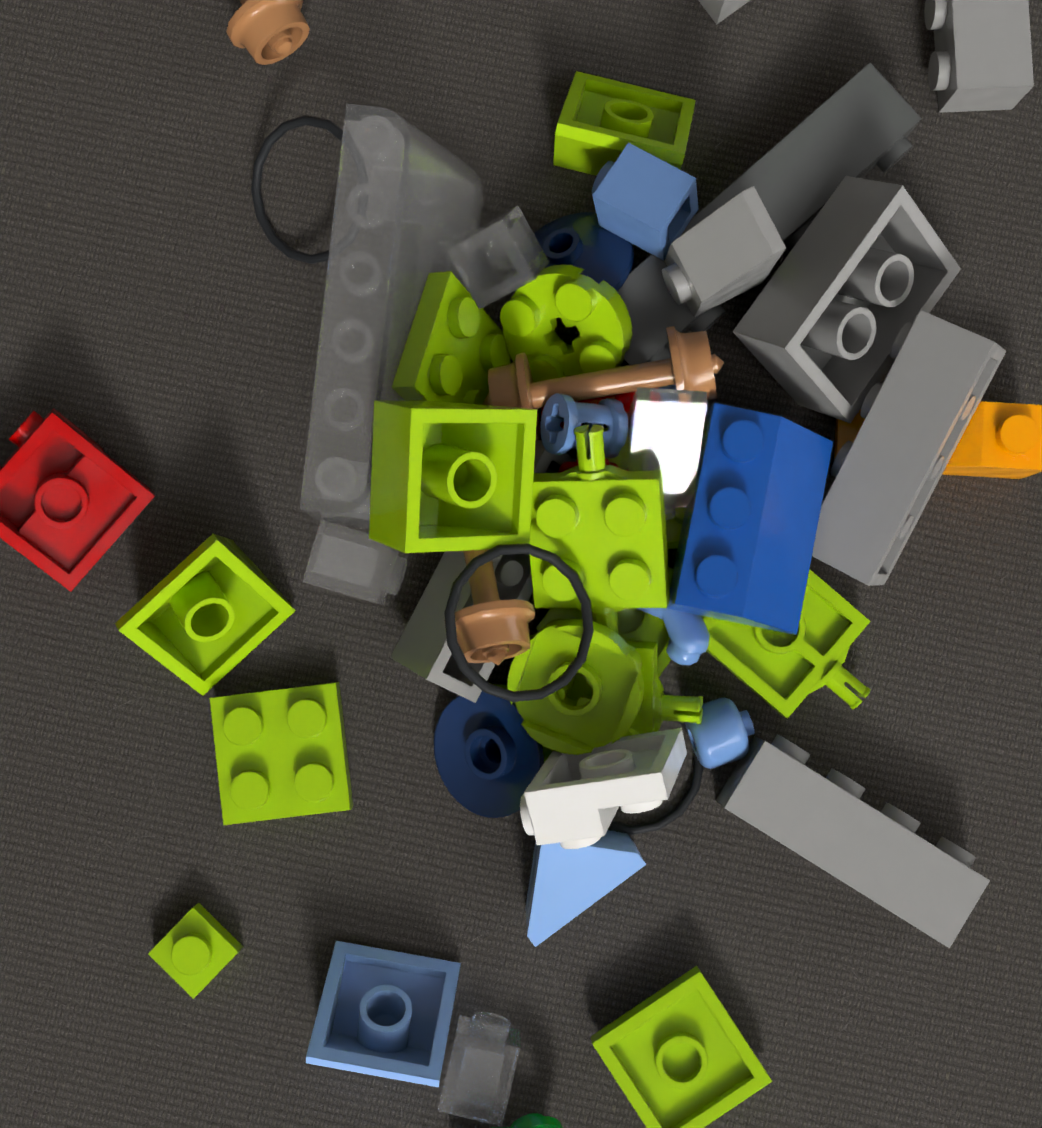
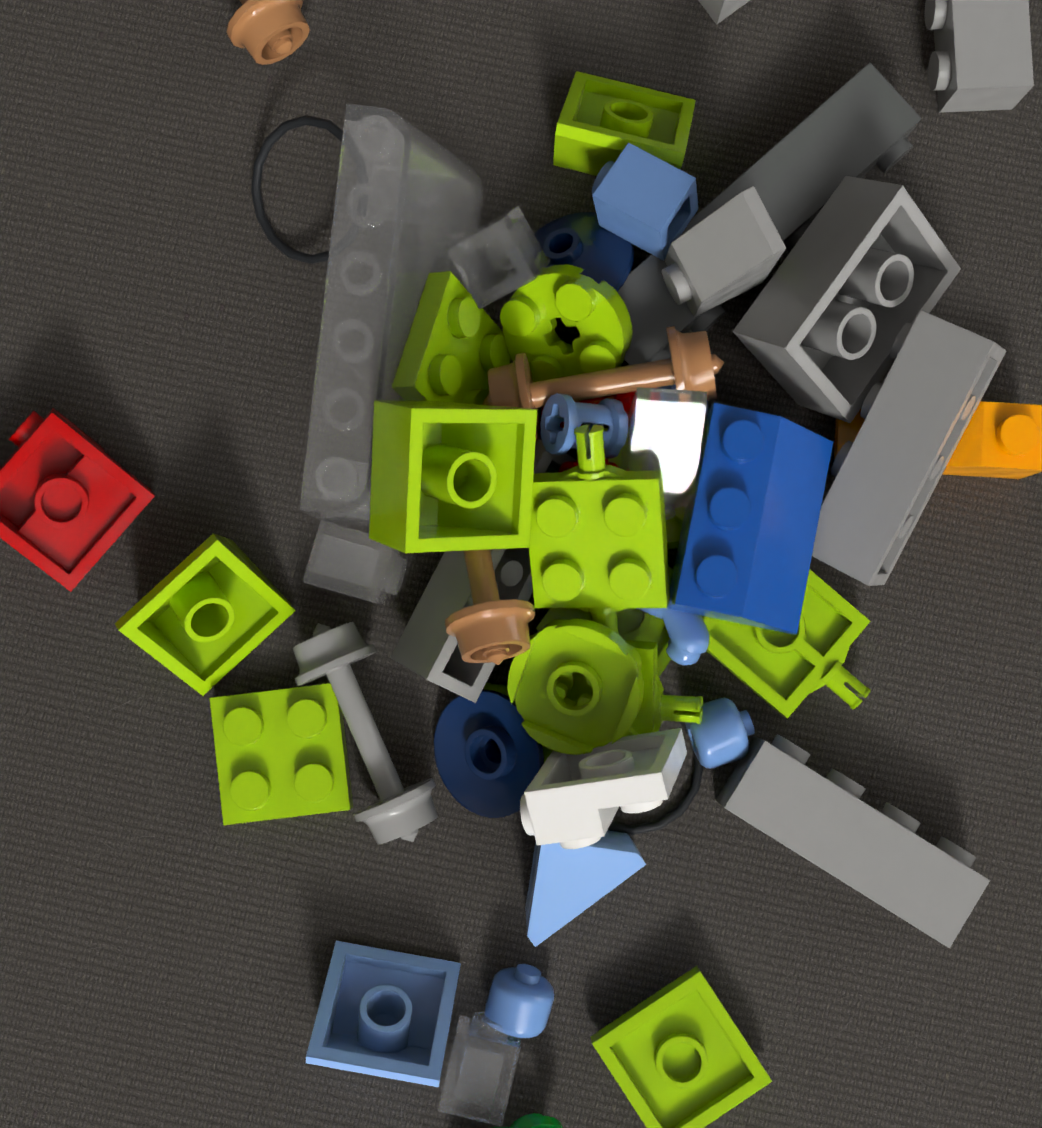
(195, 950): lime plate -> none
(400, 809): none -> light grey piece
(457, 652): black piece -> none
(520, 1001): none -> medium blue piece

